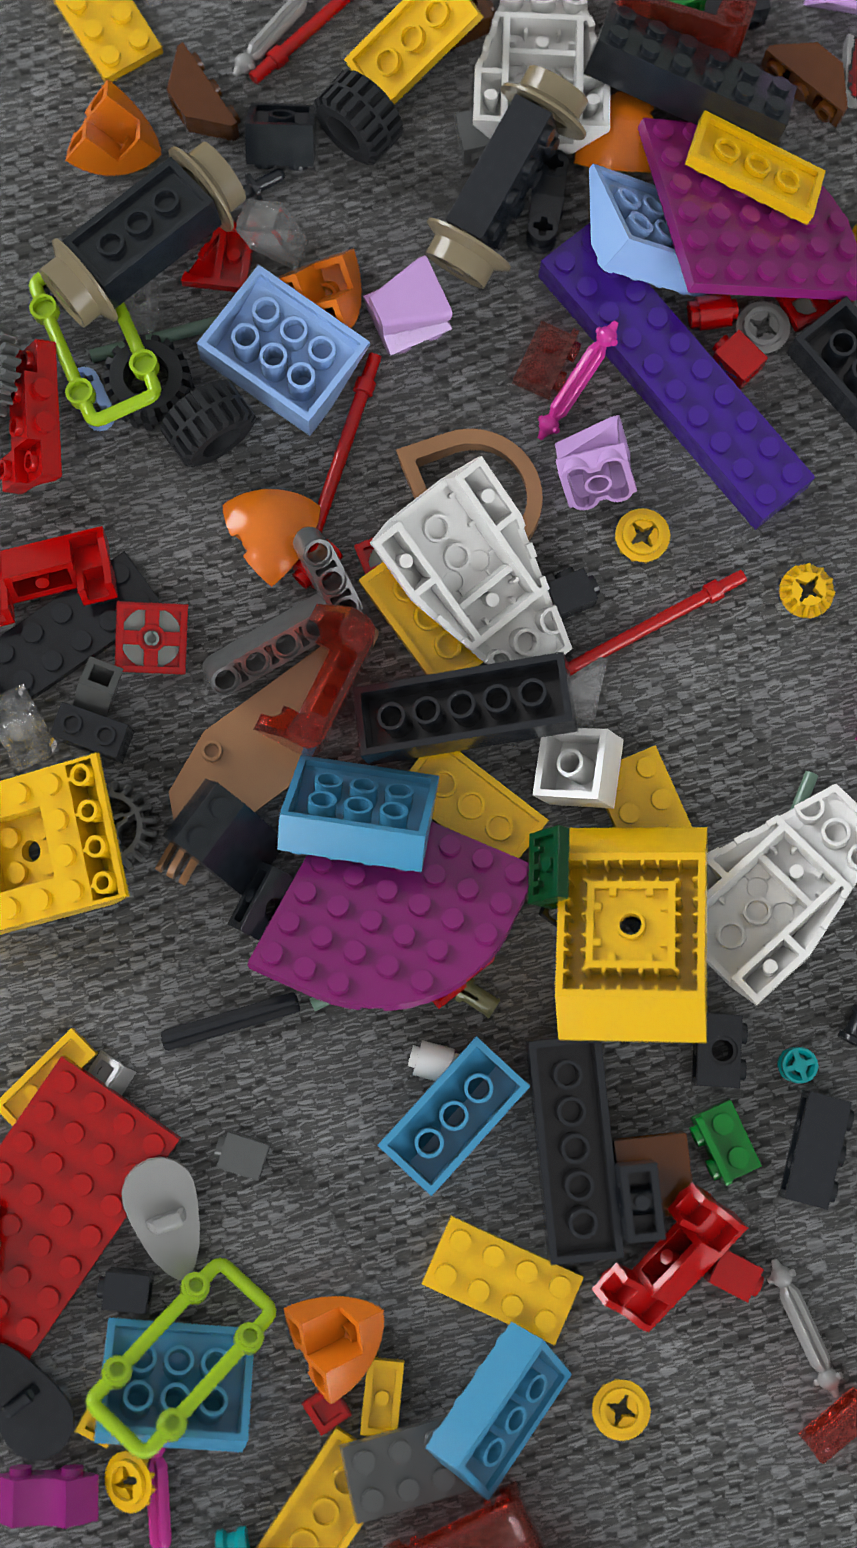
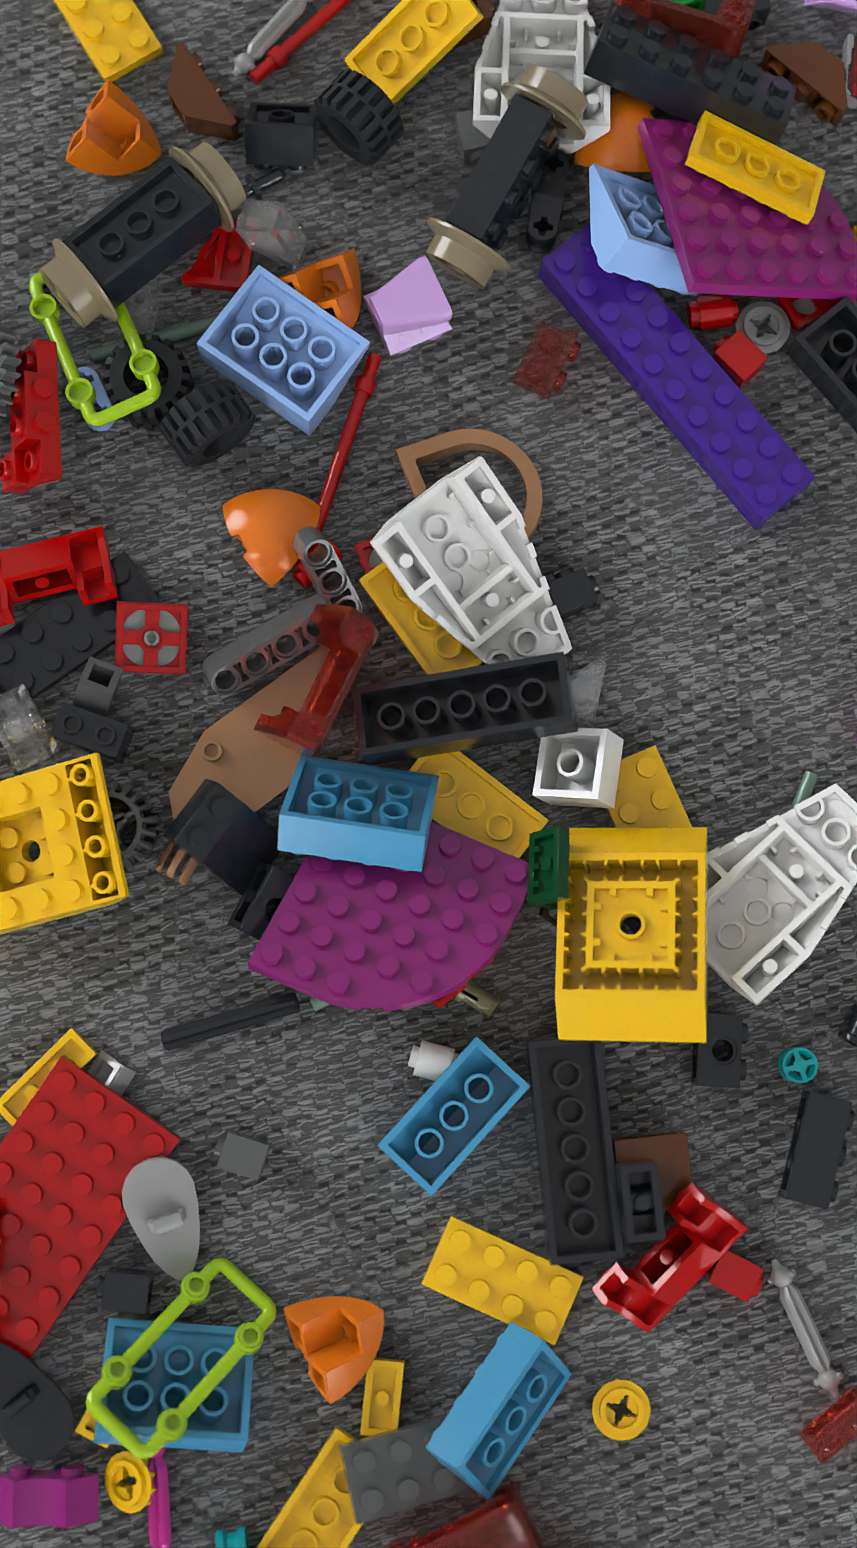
(326, 1415): red tile -> none
(577, 380): dark pink wheel -> none
(595, 465): lavender piece -> none
(643, 520): yellow gear -> none
(711, 593): red bar -> none
(725, 1142): green bracket -> none
(791, 592): yellow gear -> none

